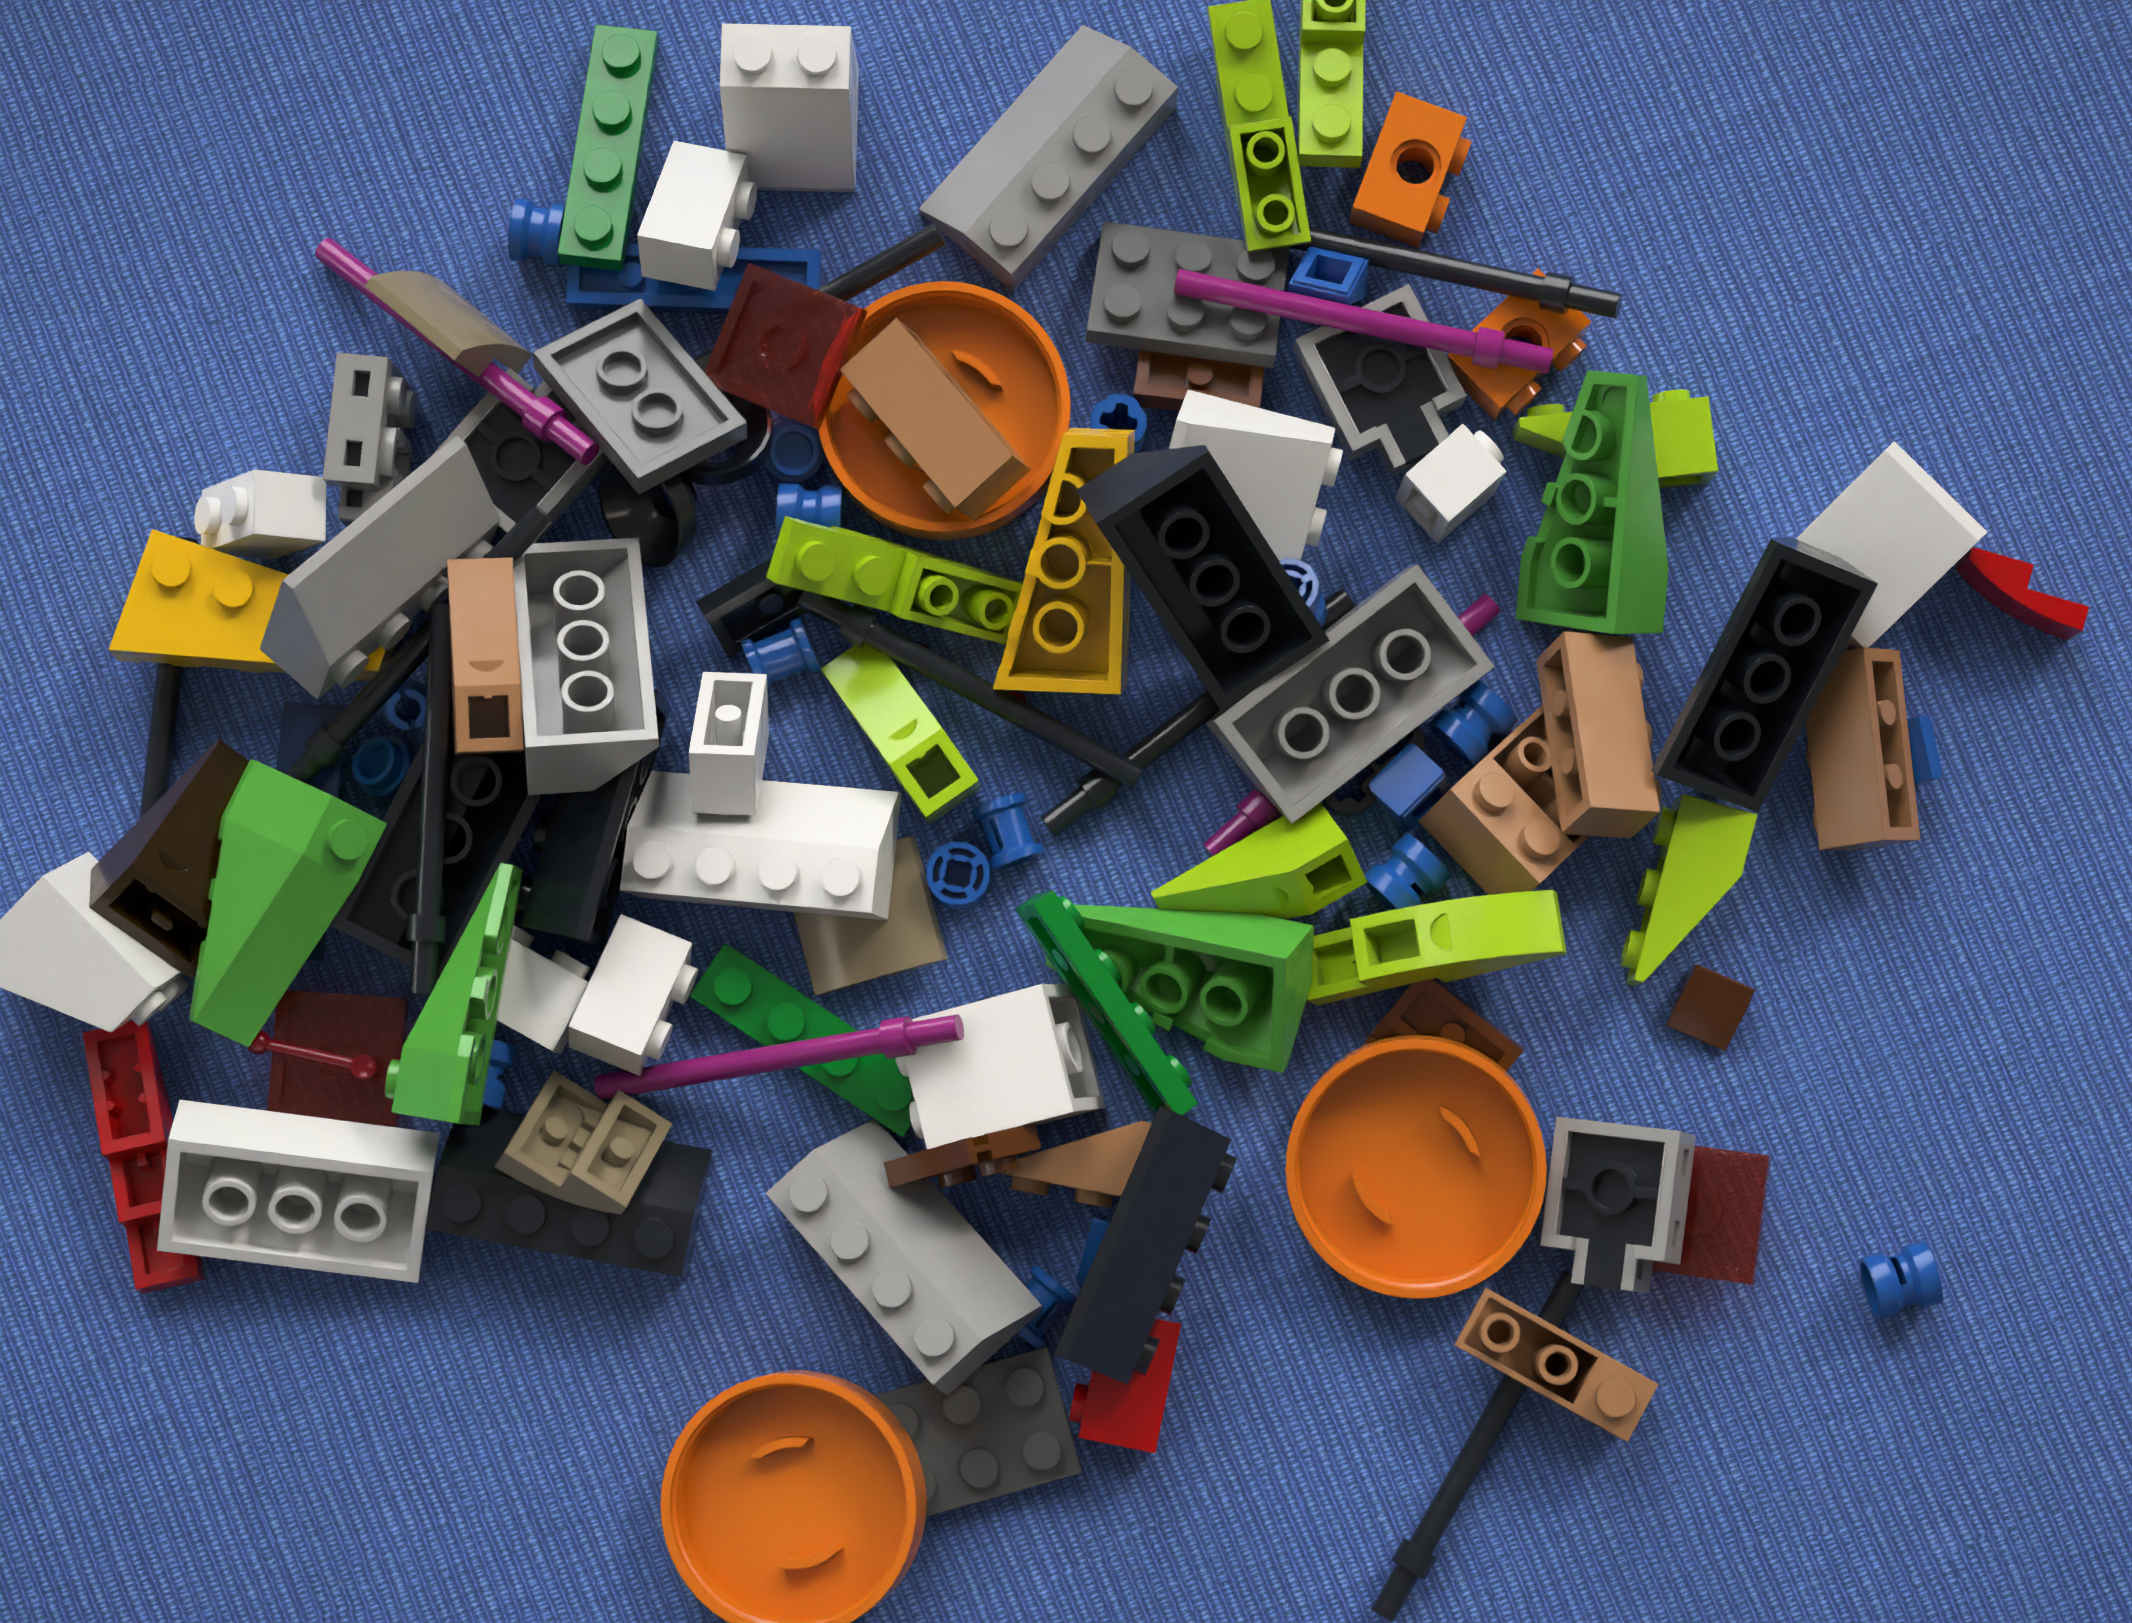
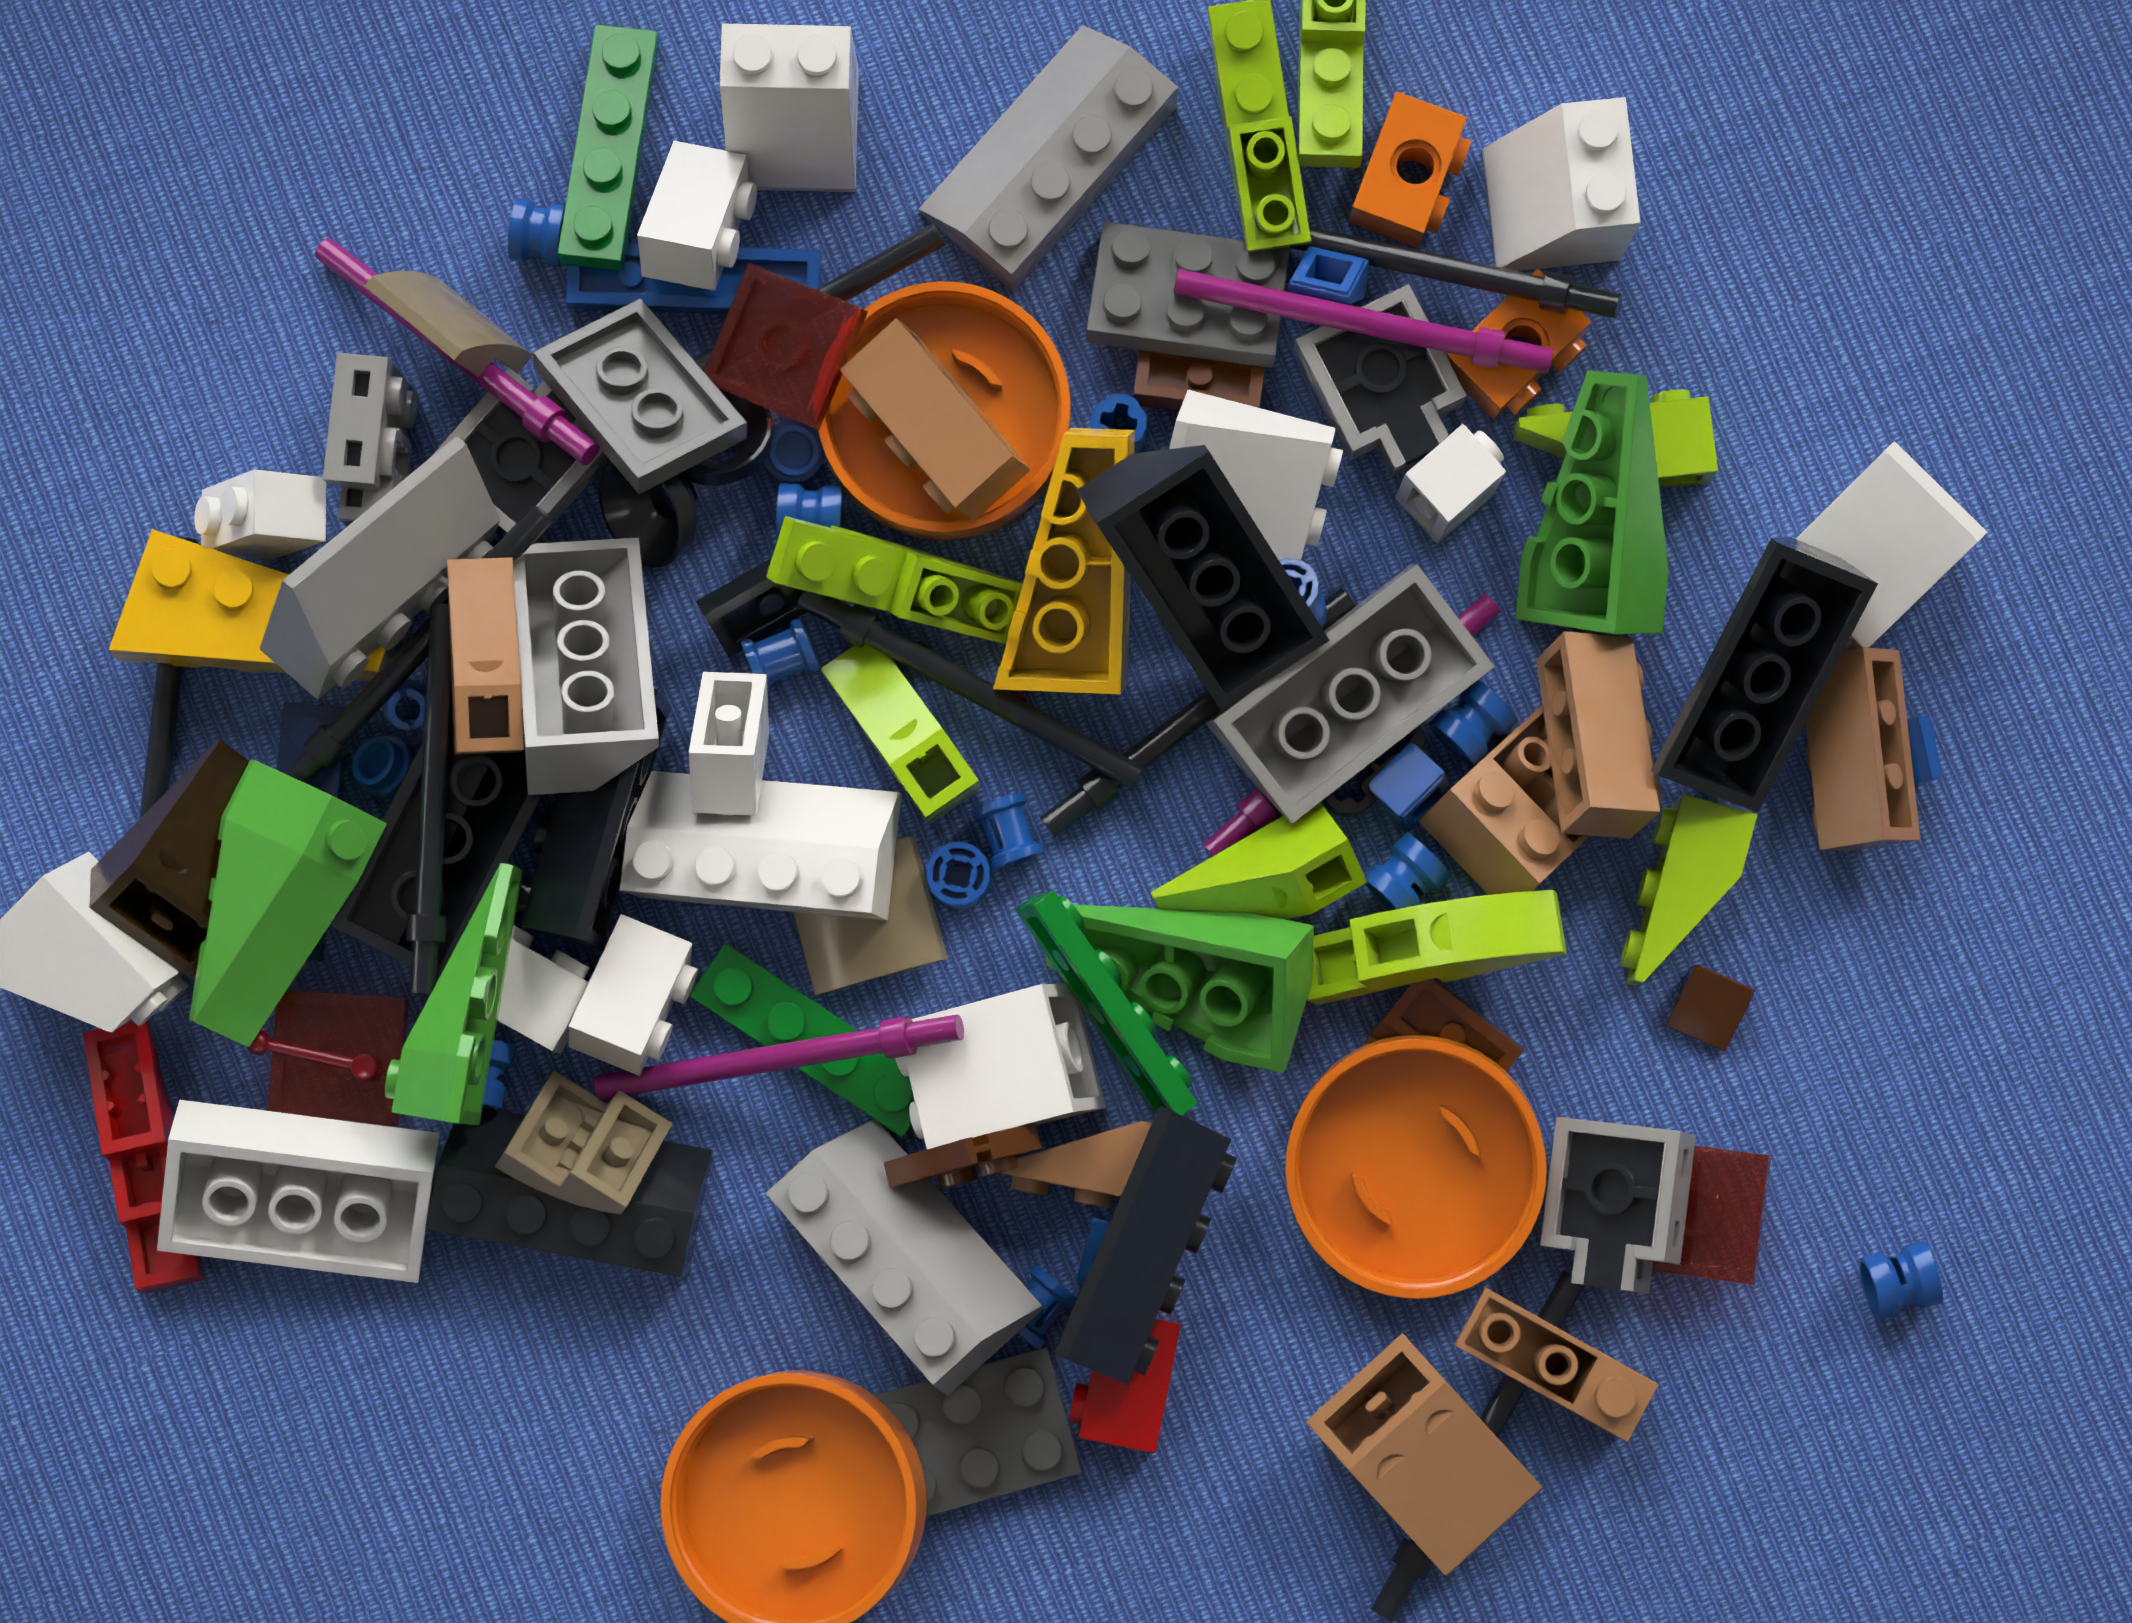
(1424, 1455): none -> medium nougat slope
(1563, 188): none -> white slope
(2005, 585): red slope -> none

